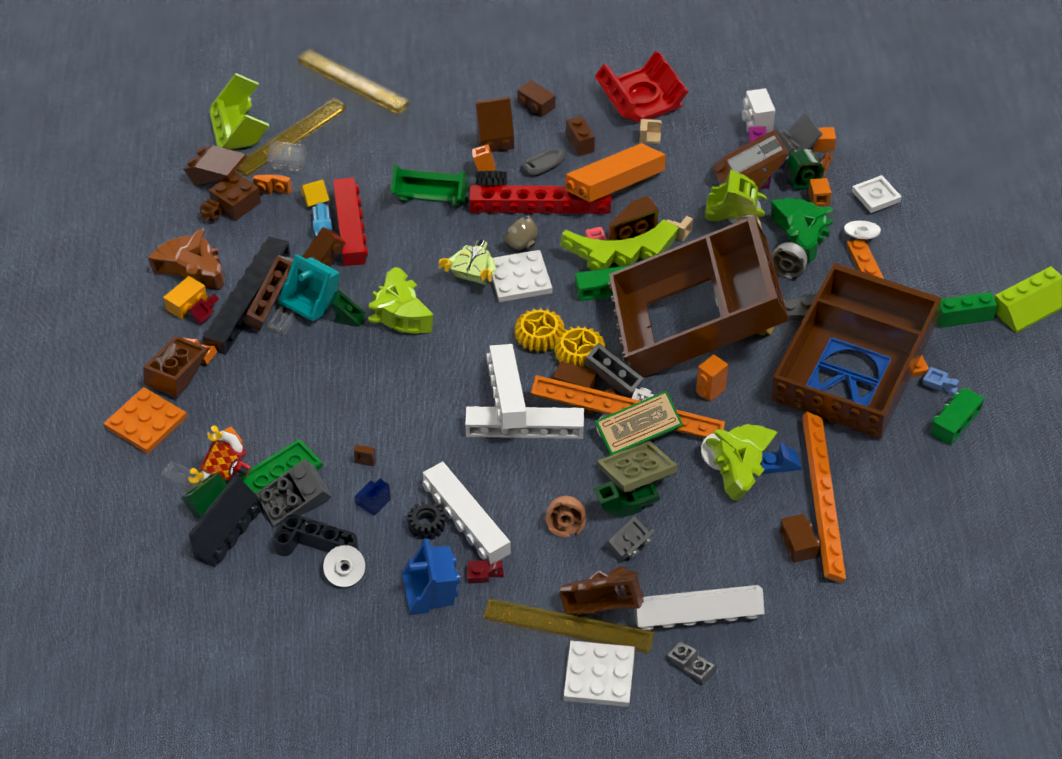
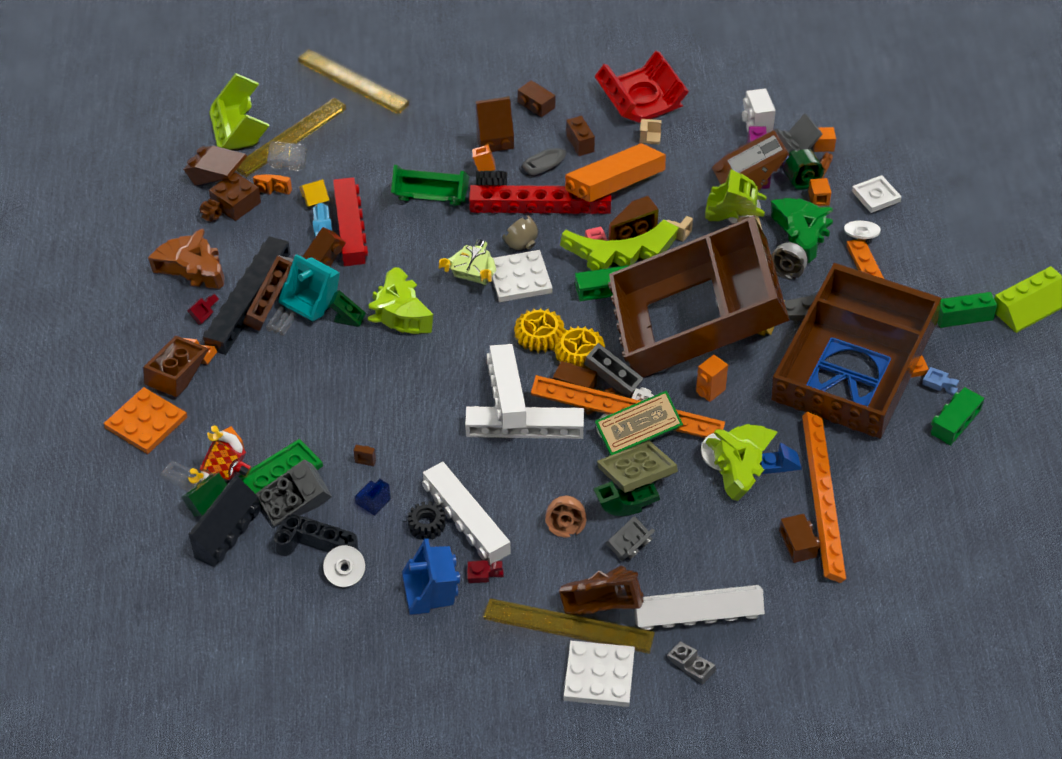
(184, 296): light orange brick -> none

